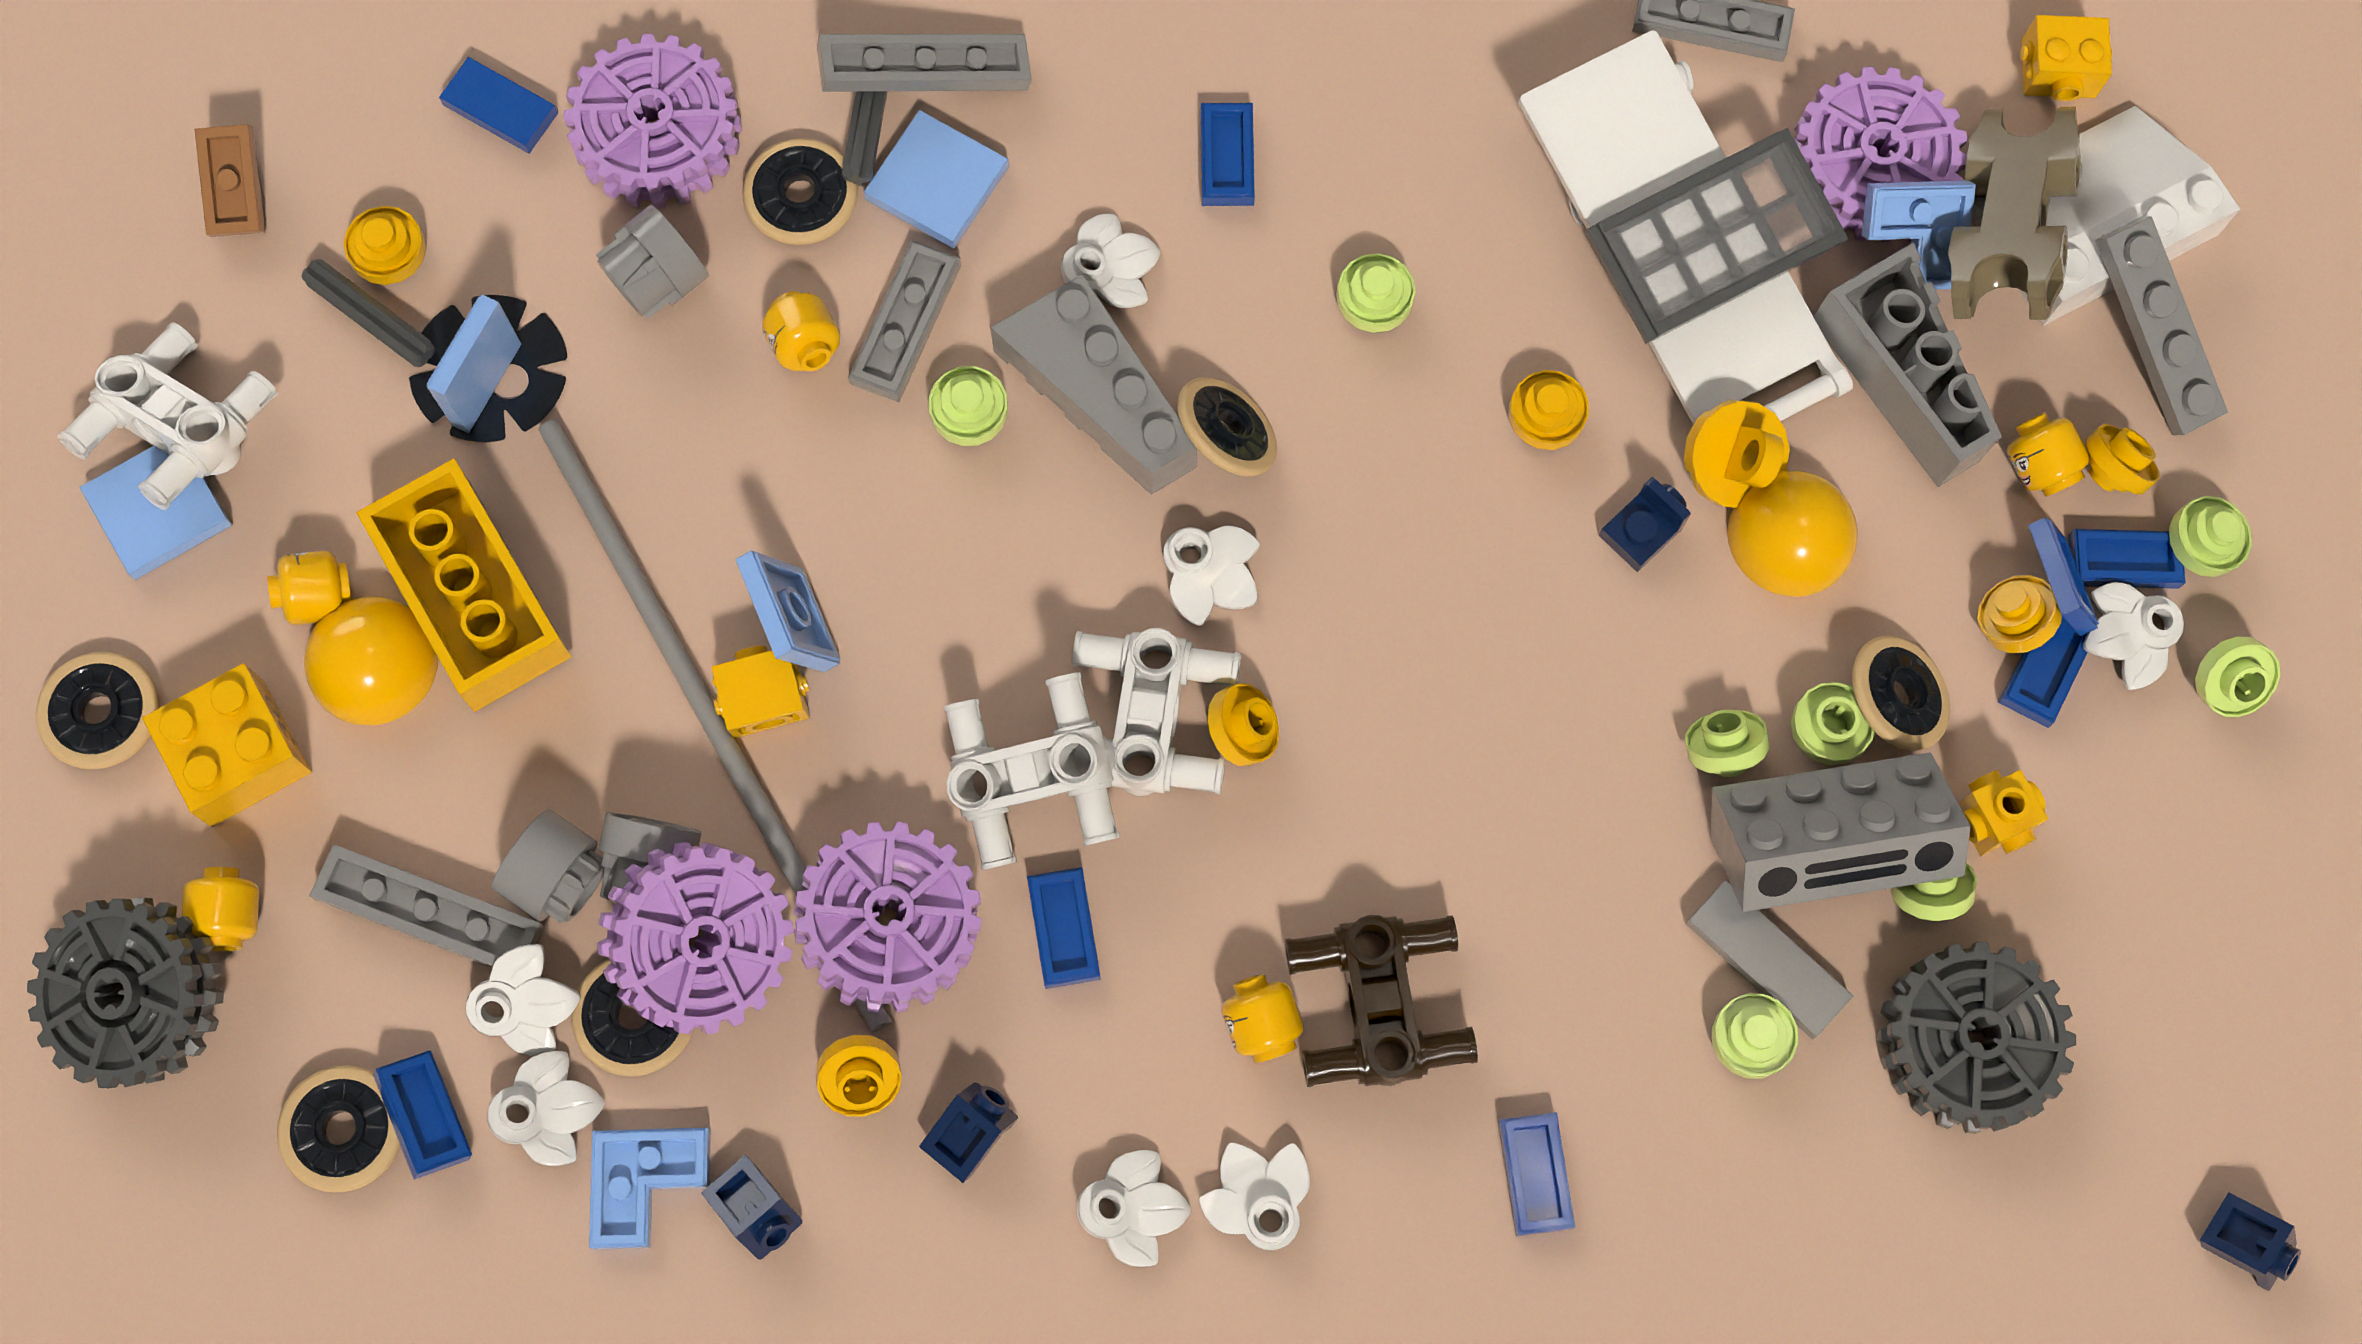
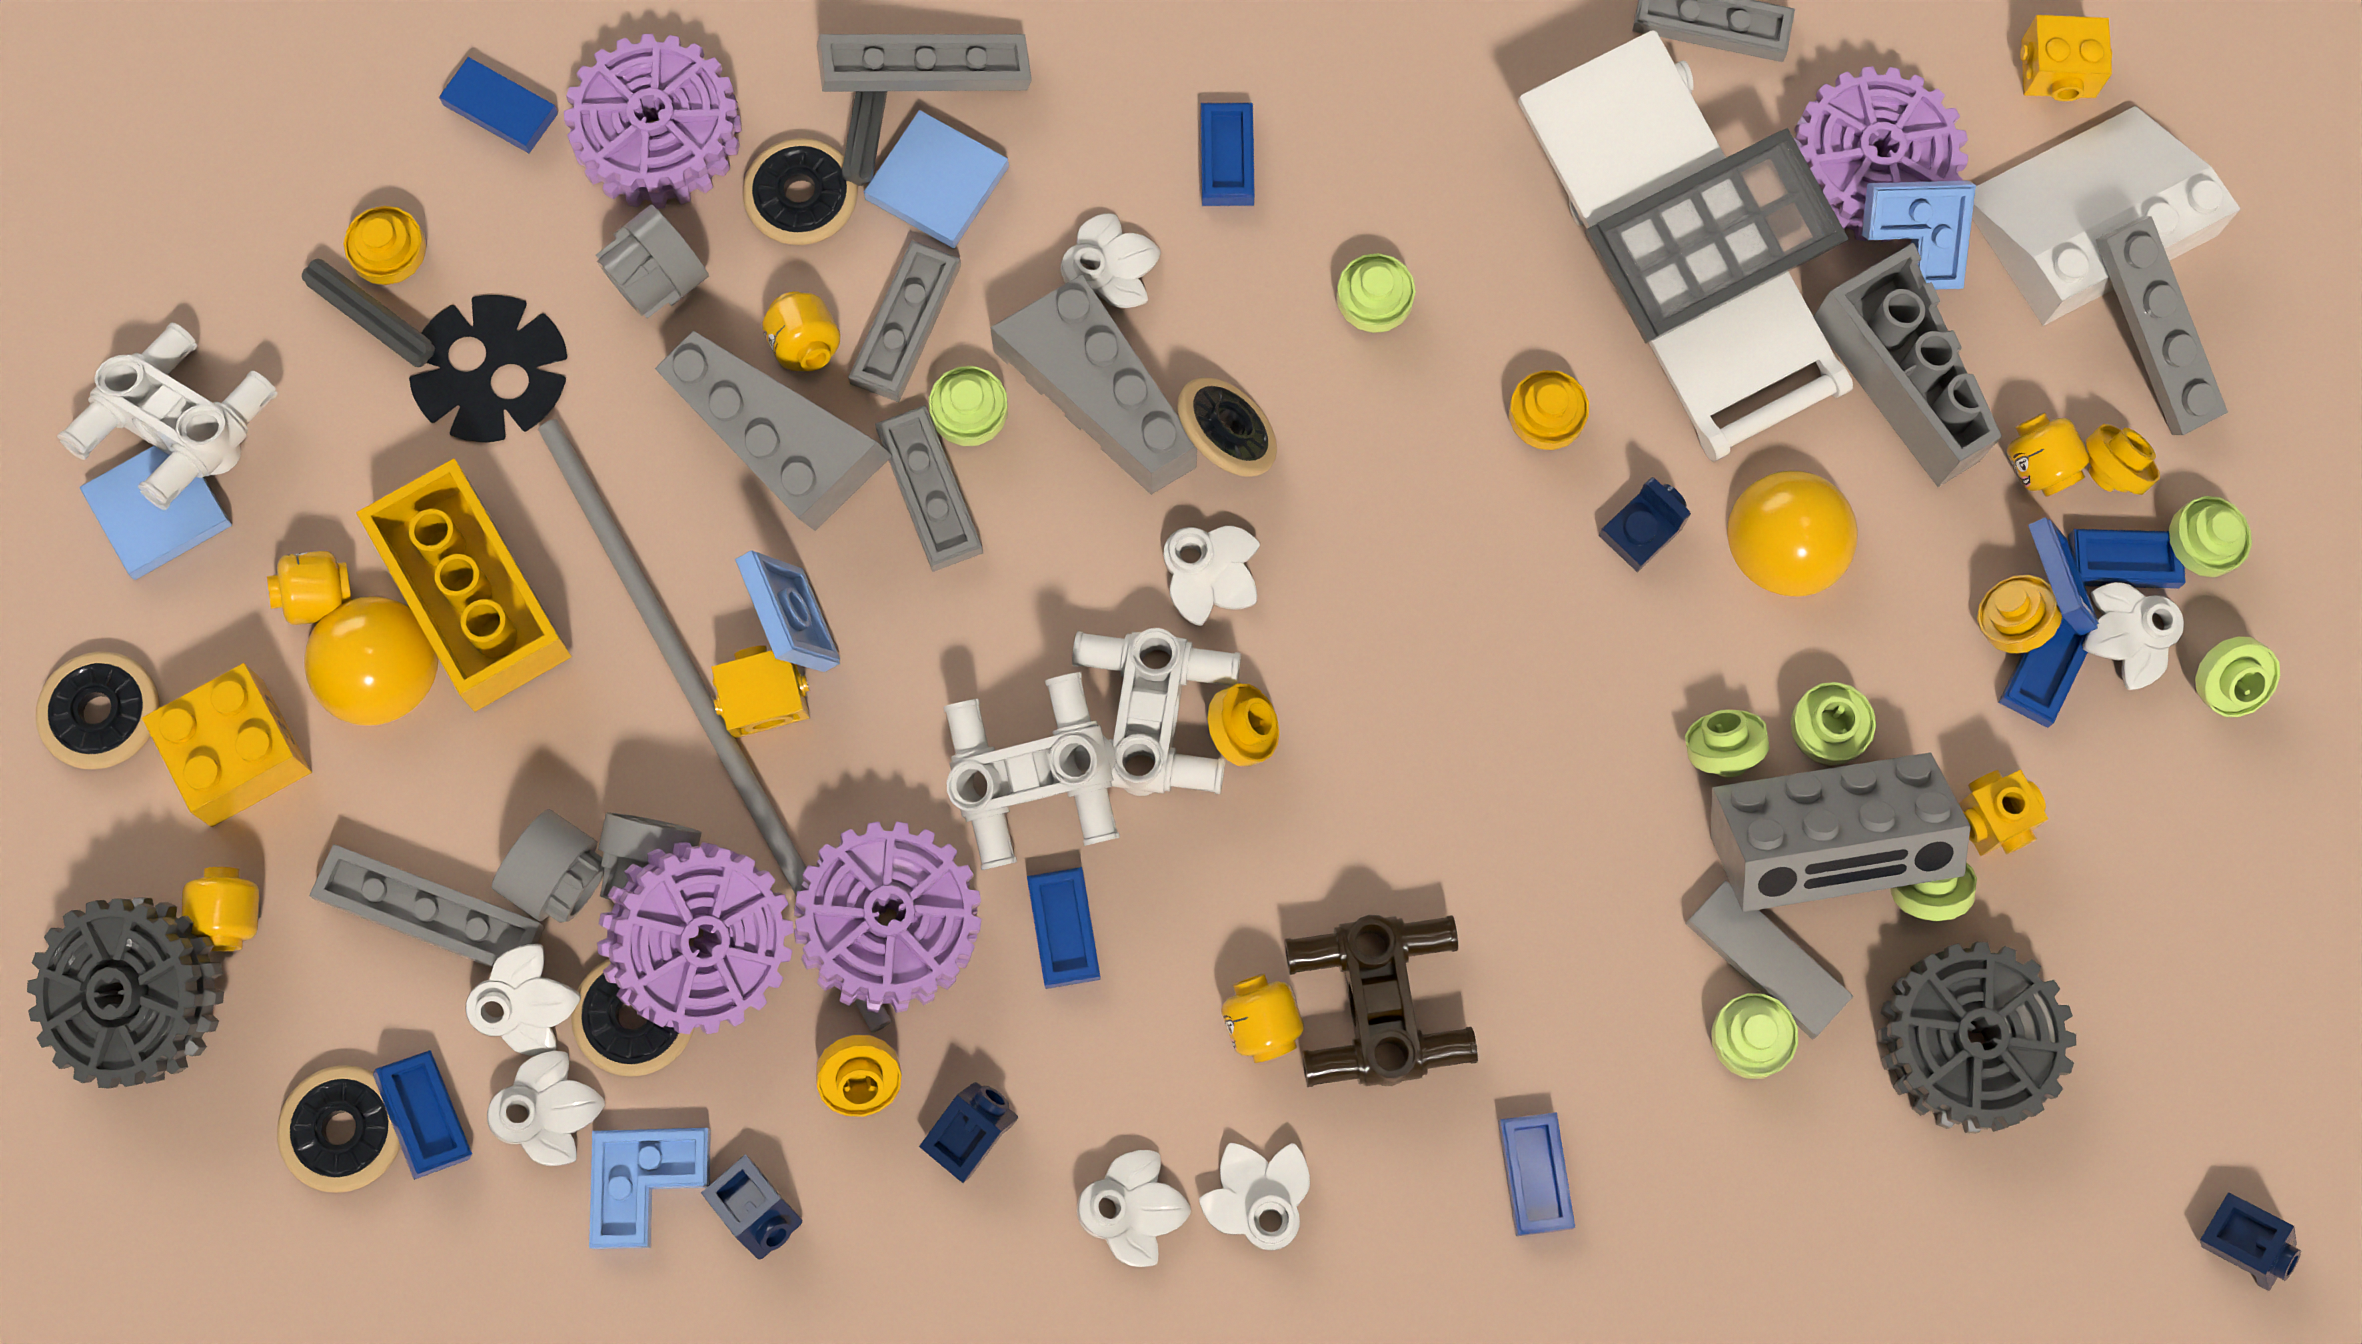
(229, 180): medium nougat hinge -> none
(474, 363): light blue tile -> none
(784, 438): none -> light grey wedge
(929, 488): none -> light grey tile
(1734, 450): yellow tile -> none
(1873, 680): wheel -> none
(2013, 239): dark tan piece -> none

